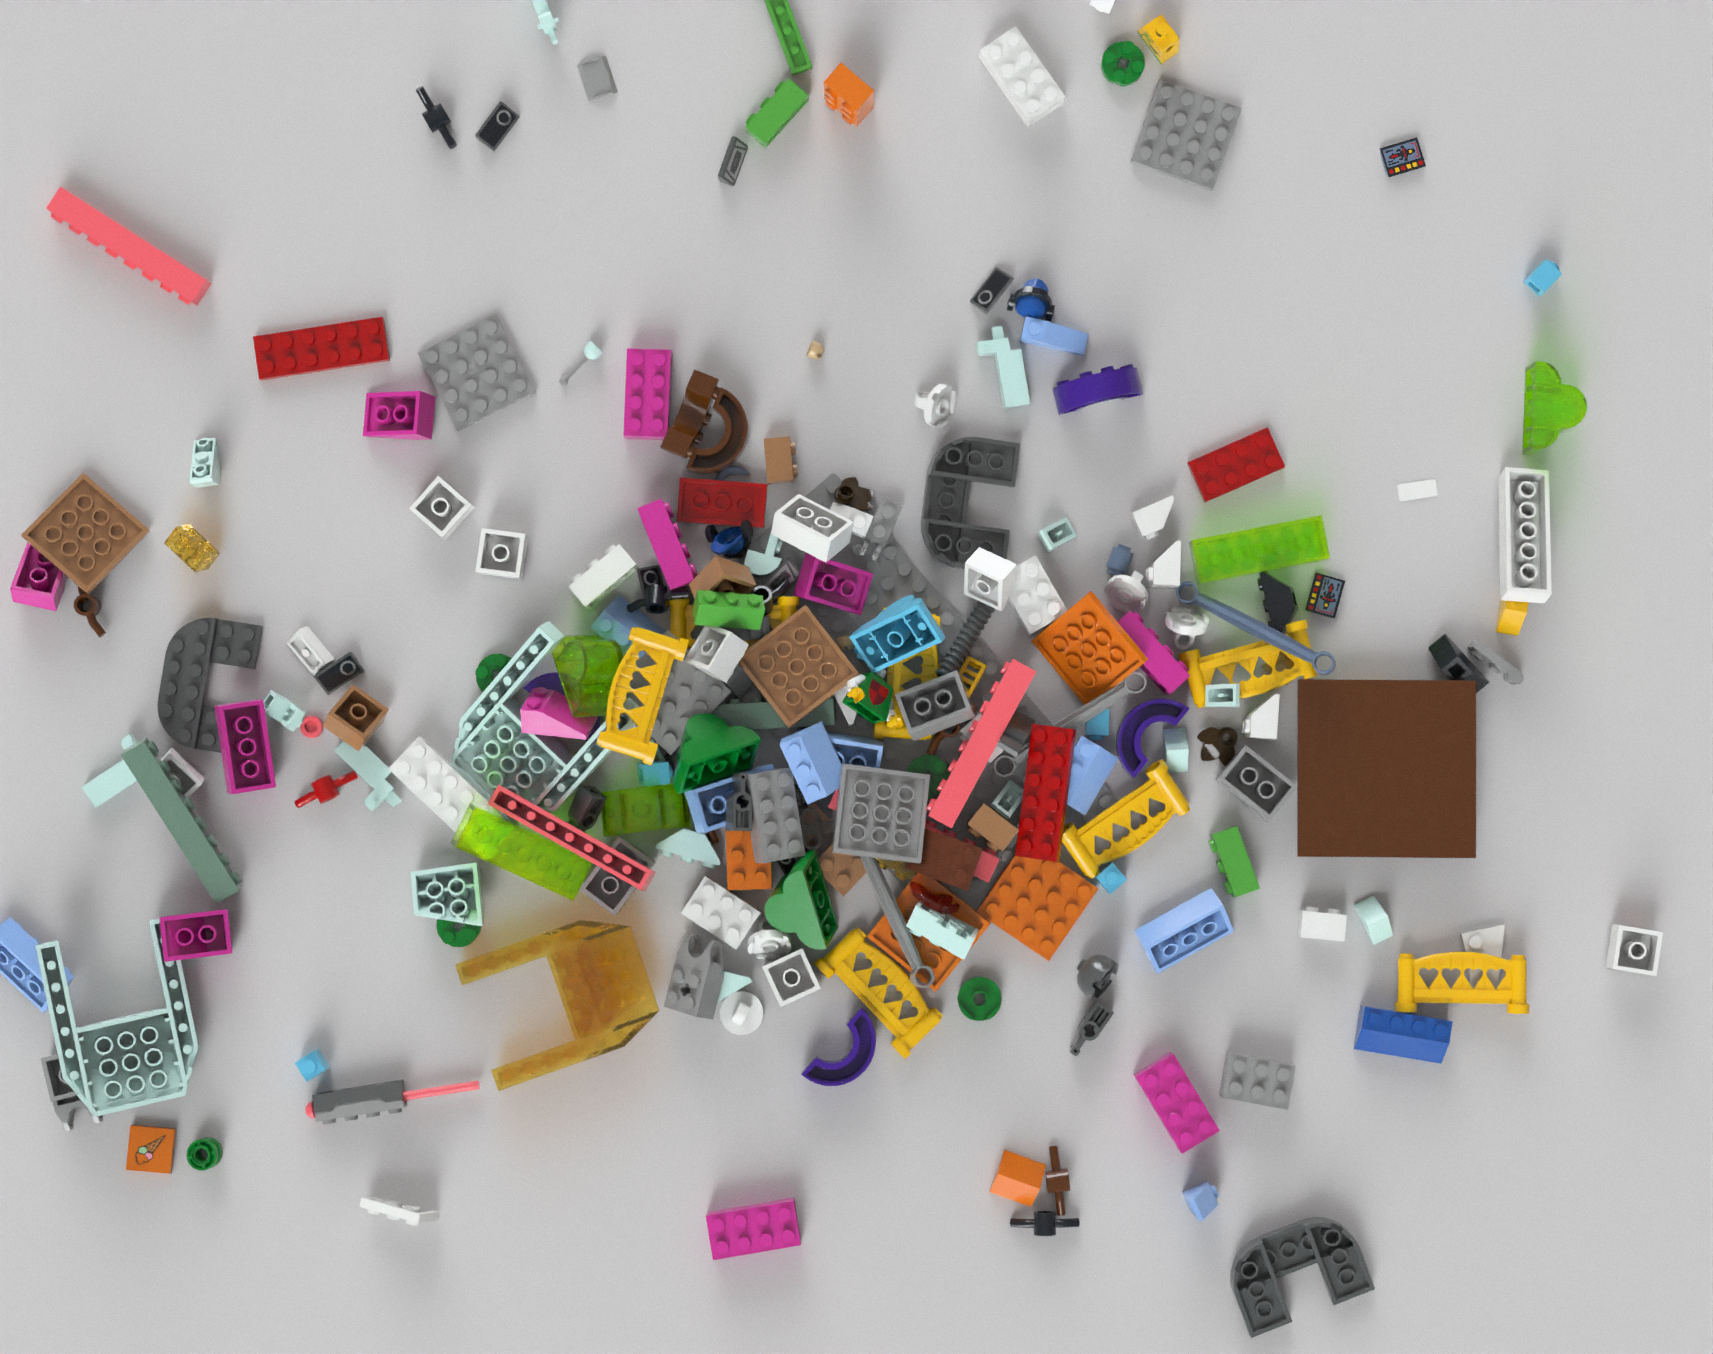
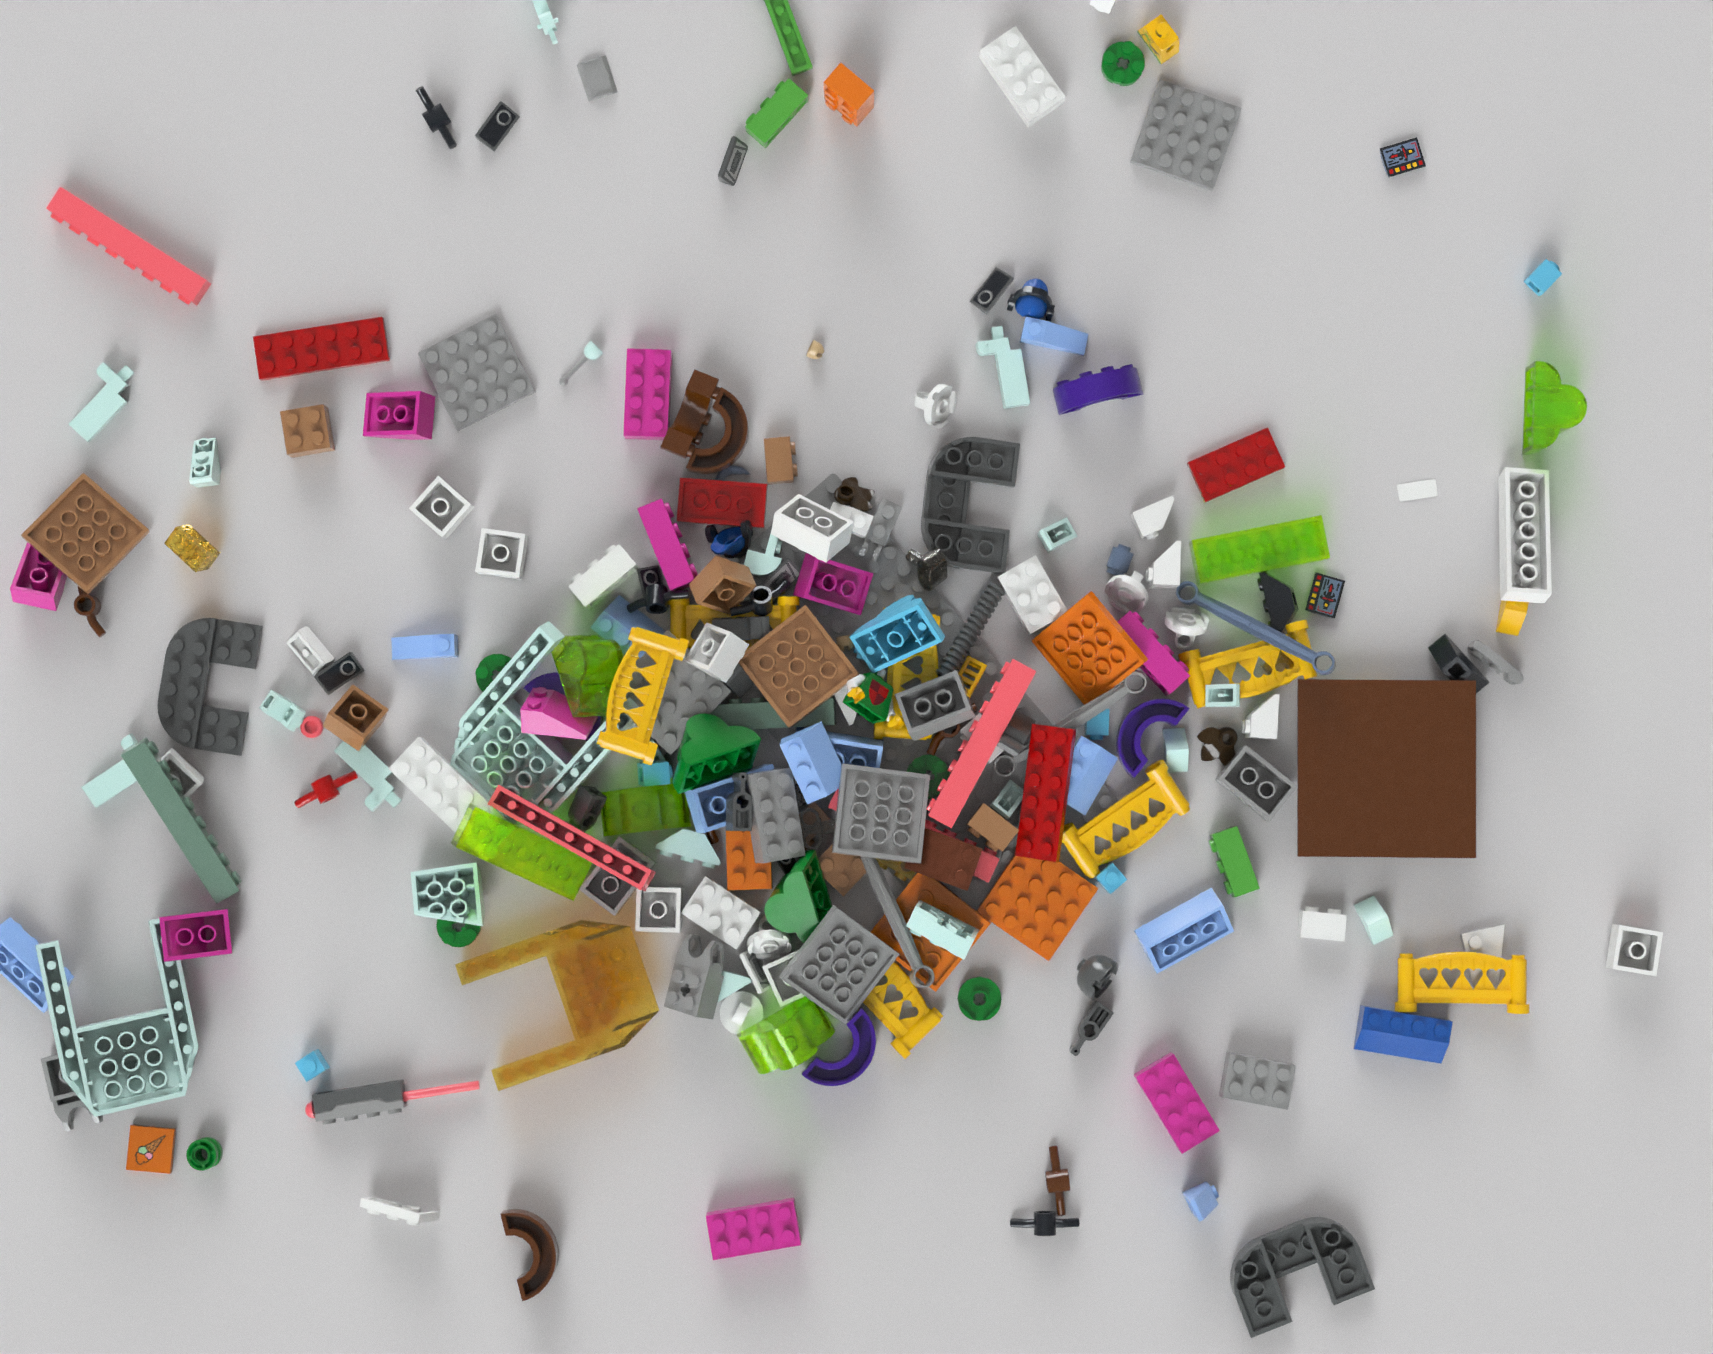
(104, 404): none -> light aqua piece
(245, 746): dark pink brick -> none
(307, 431): none -> medium nougat brick
(425, 646): none -> light blue slope
(543, 1244): none -> reddish brown brick
(659, 909): none -> white brick
(728, 610): bright green brick -> none
(754, 968): none -> slope
(787, 1036): none -> clear neon green brick
(839, 965): none -> light grey plate
(930, 567): none -> clear smoke beam
(939, 903): clear red piece -> none
(989, 578): white slope -> none
(1018, 1178): orange slope -> none

